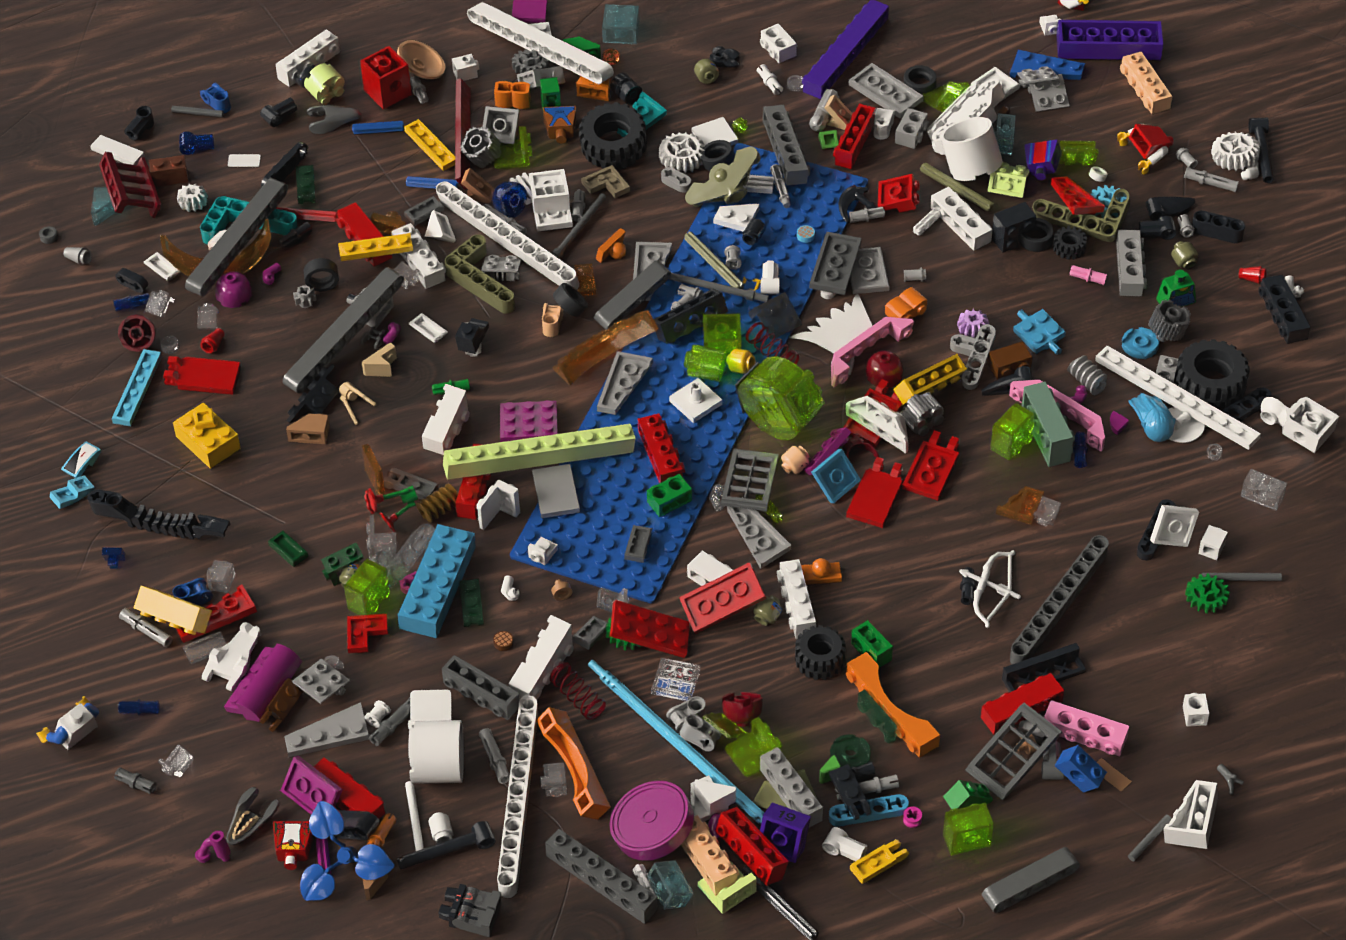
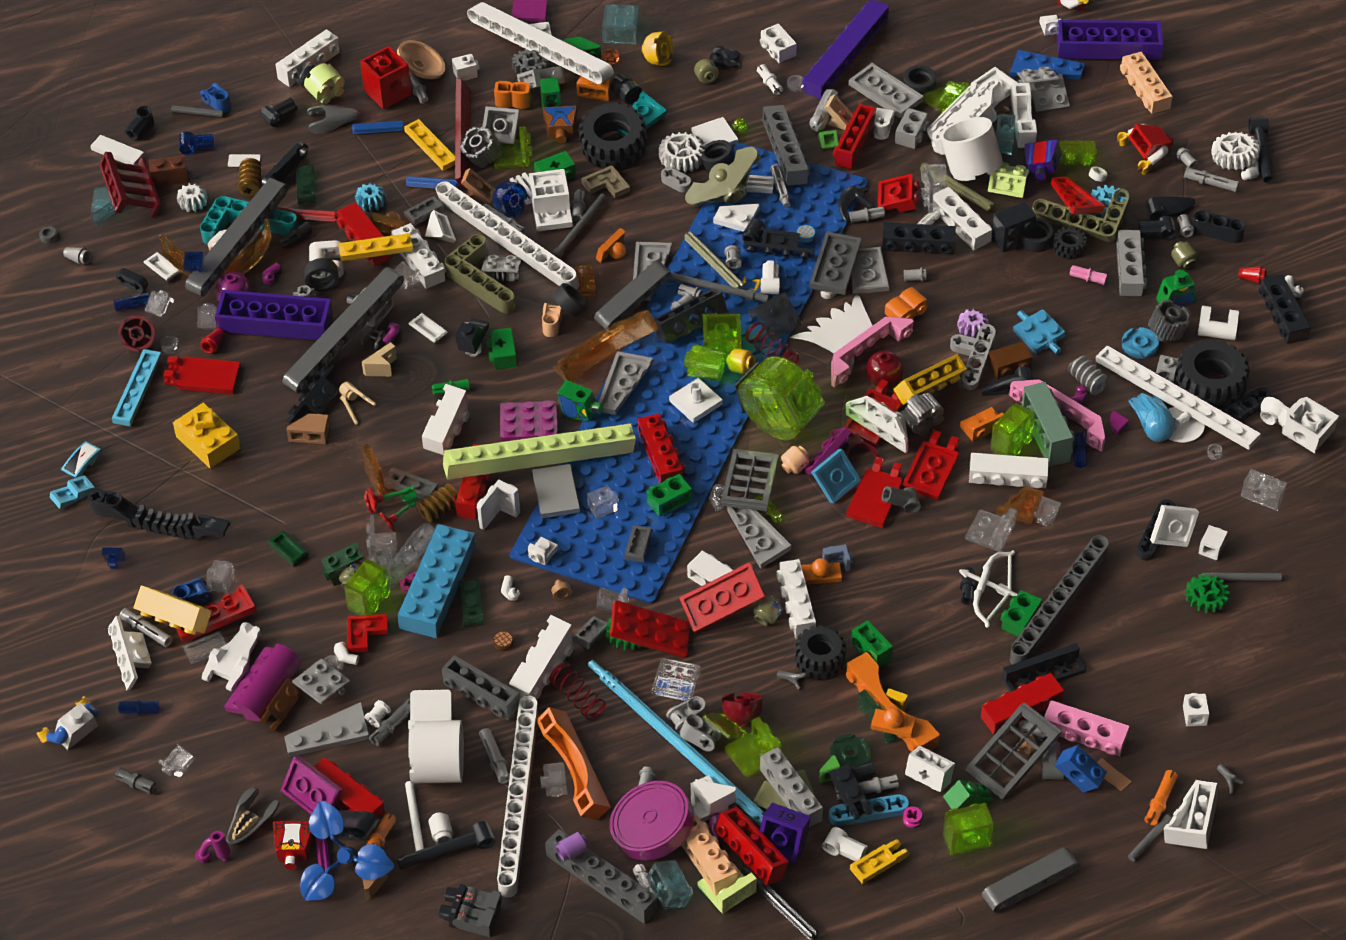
(130, 651): none -> white bracket
(194, 261): none -> clear blue tile
(249, 177): none -> pearl gold piece
(273, 315): none -> dark purple brick
(318, 250): none -> white connector
(343, 654): none -> white arm
(370, 197): none -> medium azure gear
(502, 348): none -> green brick
(557, 162): none -> green brick
(572, 846): none -> medium lavender brick
(578, 402): none -> green torso
(602, 501): none -> clear brick
(646, 774): none -> light grey pin
(658, 48): none -> yellow cylinder
(779, 242): none -> black bracket
(792, 677): none -> dark grey bar
(838, 554): none -> sand blue bracket
(893, 722): none -> orange tile
(897, 698): none -> yellow tile
(907, 498): none -> dark grey piece
(918, 238): none -> black brick
(929, 768): none -> white brick
(934, 181): none -> clear bracket
(980, 424): none -> orange bracket
(992, 529): none -> clear bracket
(1008, 470): none -> white brick
(1021, 107): none -> white arch
(1022, 610): none -> green brick
(1158, 804): none -> orange pin
(1215, 328): none -> white connector

